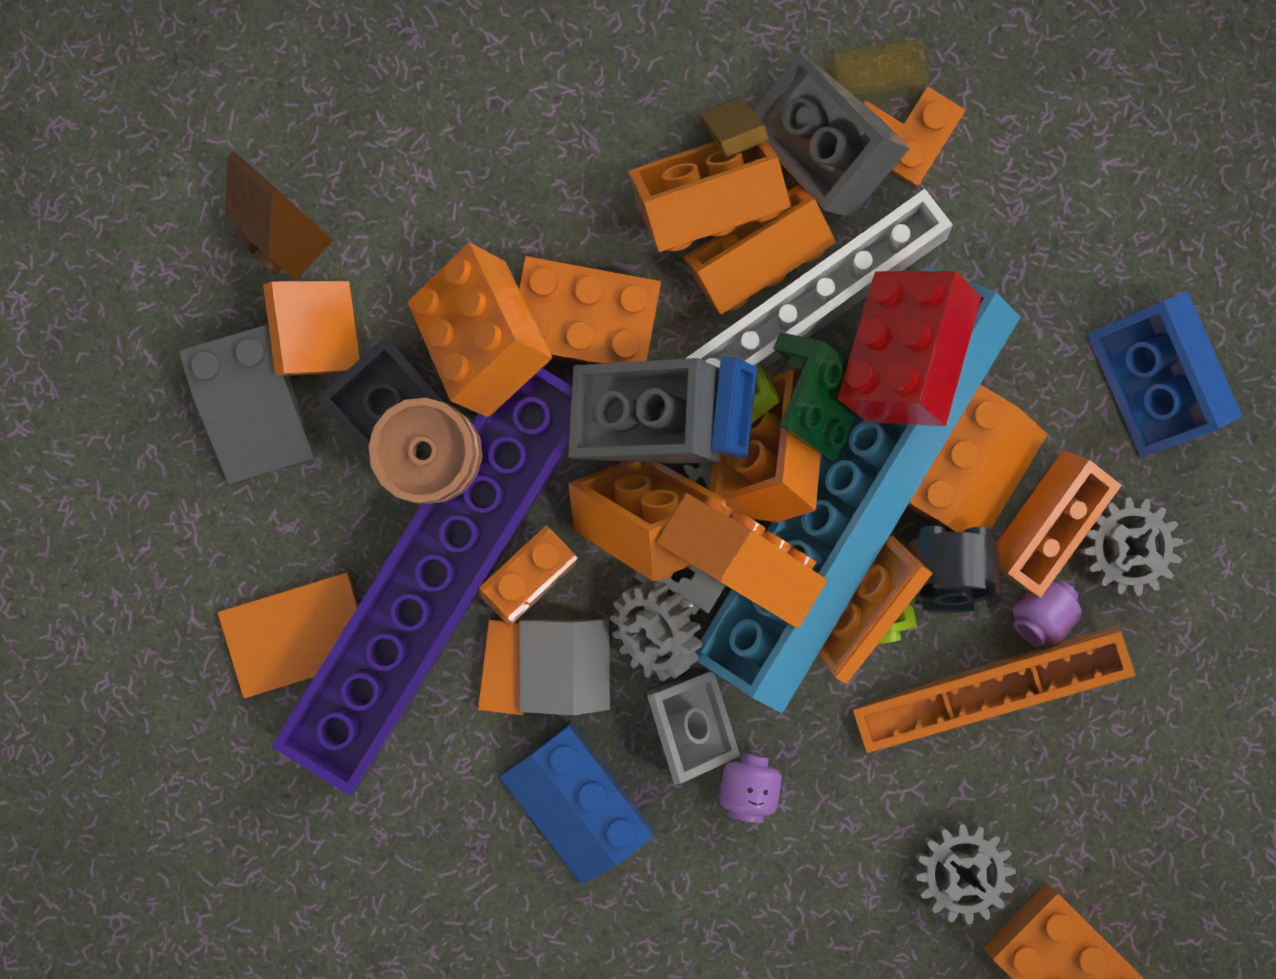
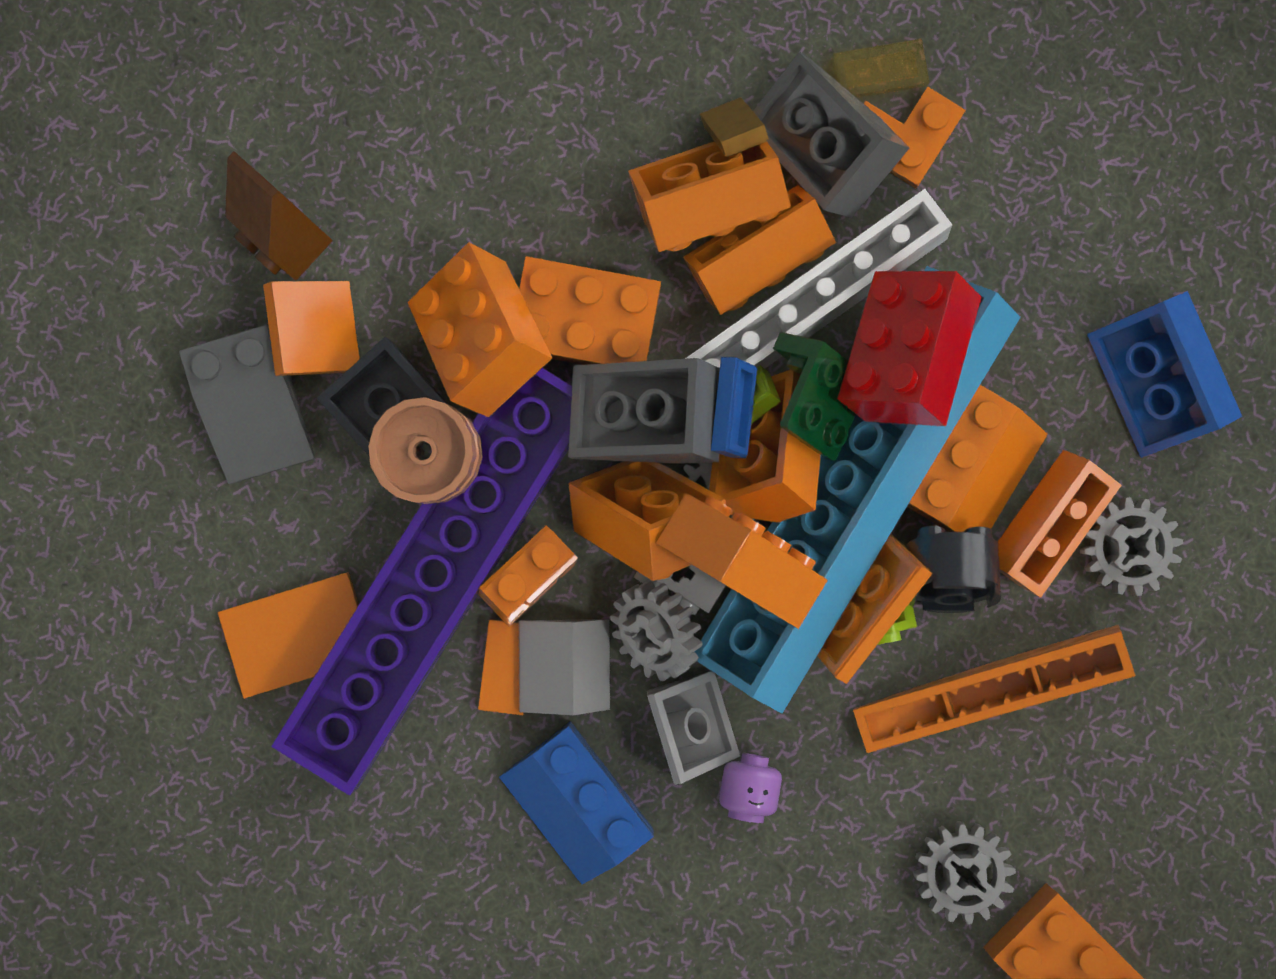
(1047, 618): medium lavender head -> none

